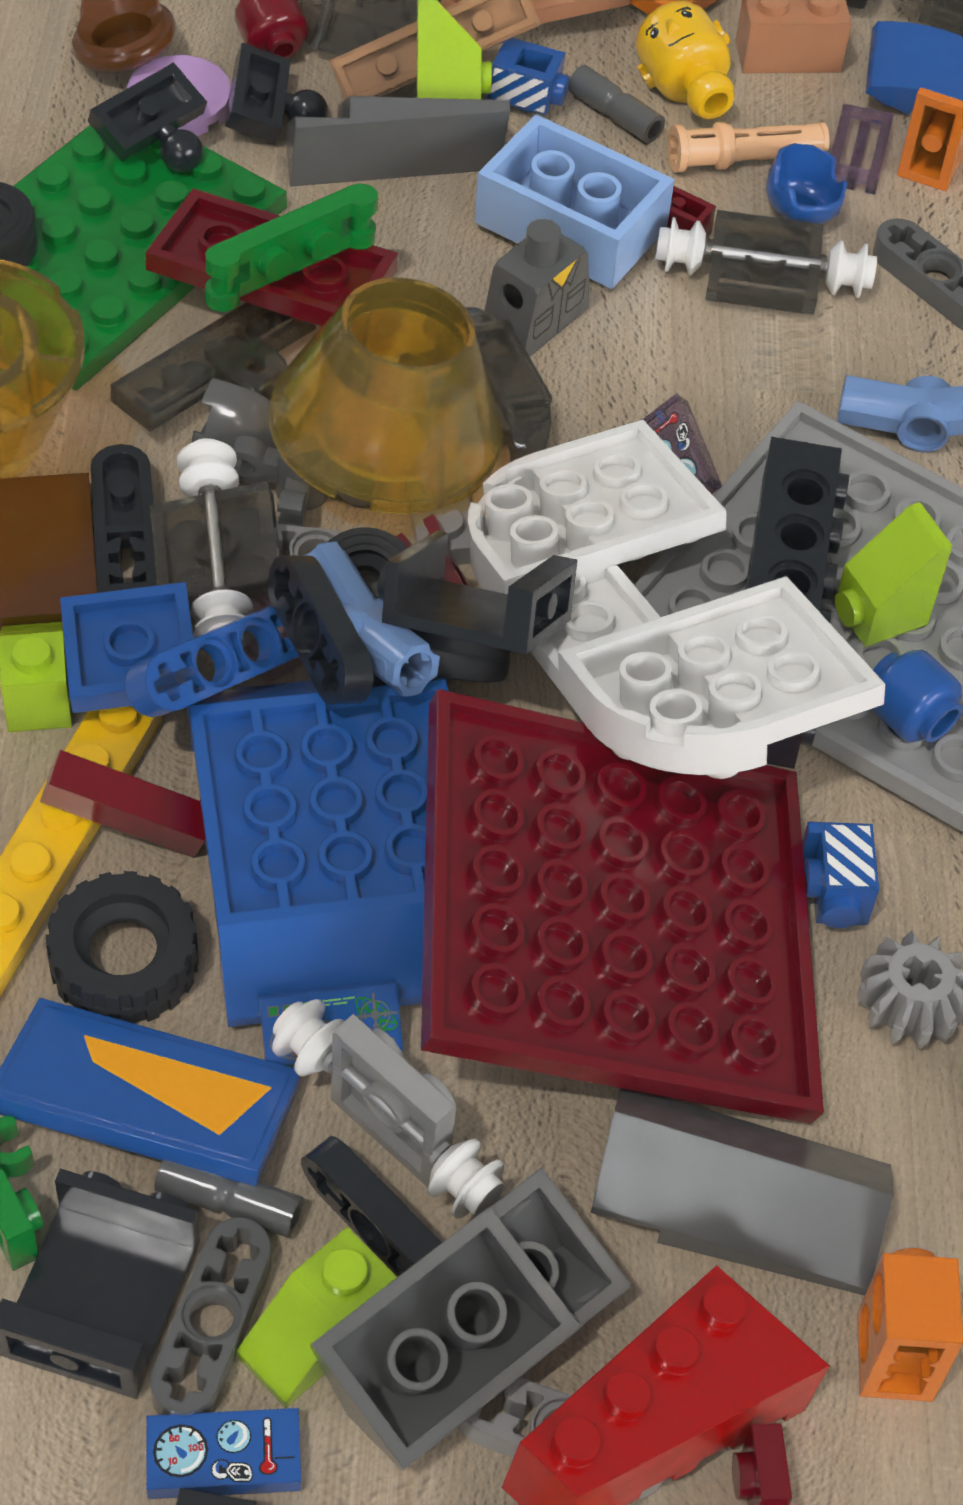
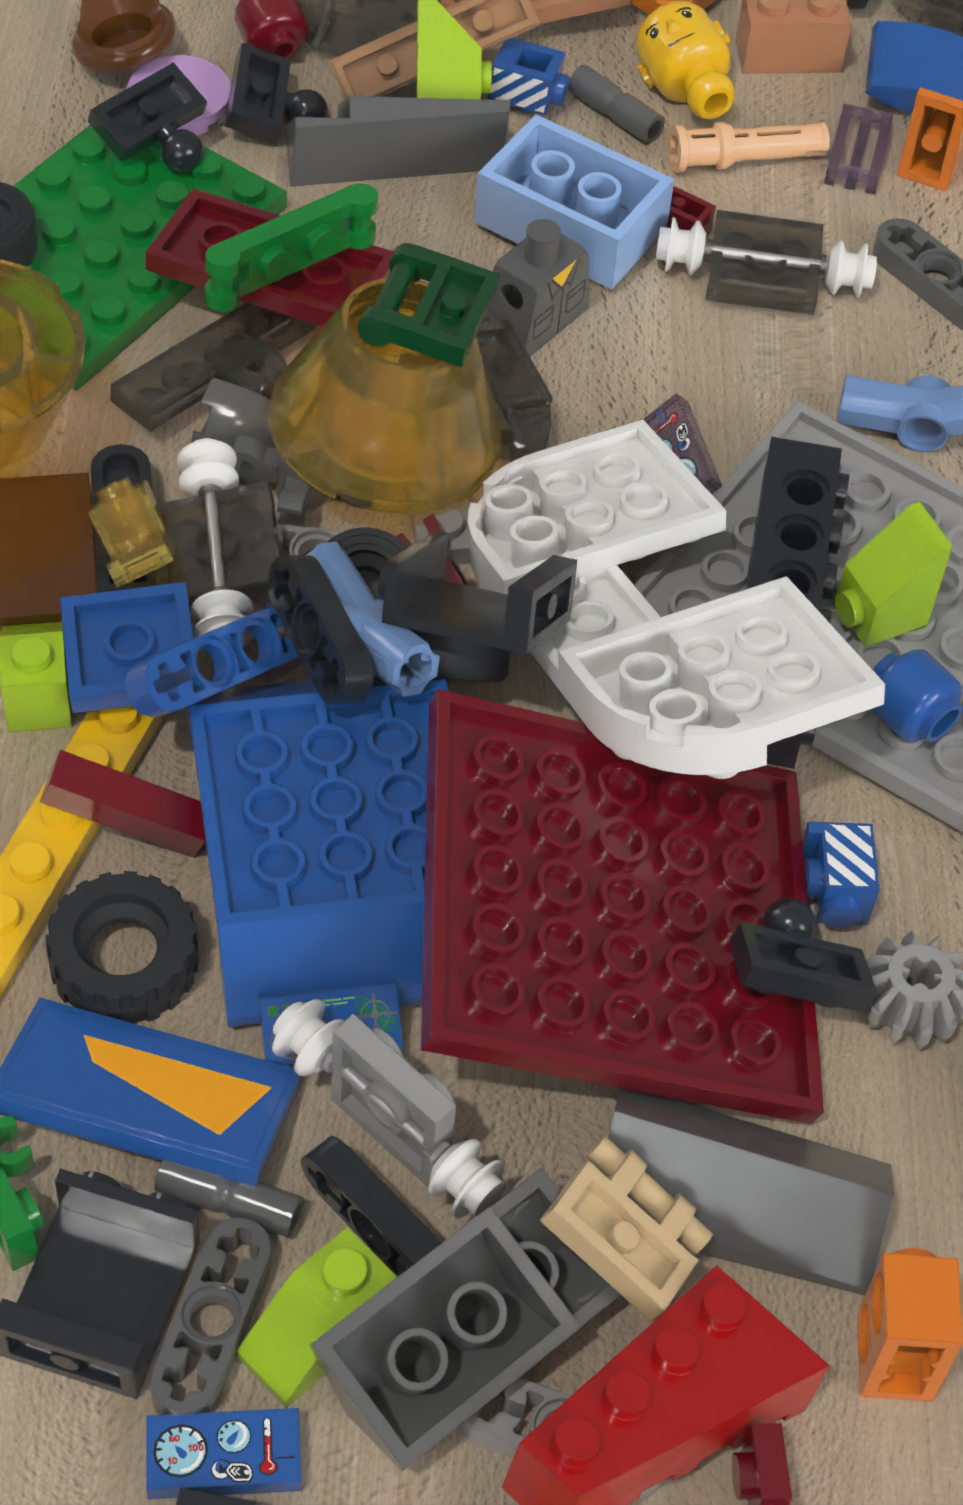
(131, 530): none -> clear yellow slope
(447, 312): none -> dark green plate
(618, 1237): none -> tan plate
(792, 963): none -> black plate
(805, 184): blue hair -> none

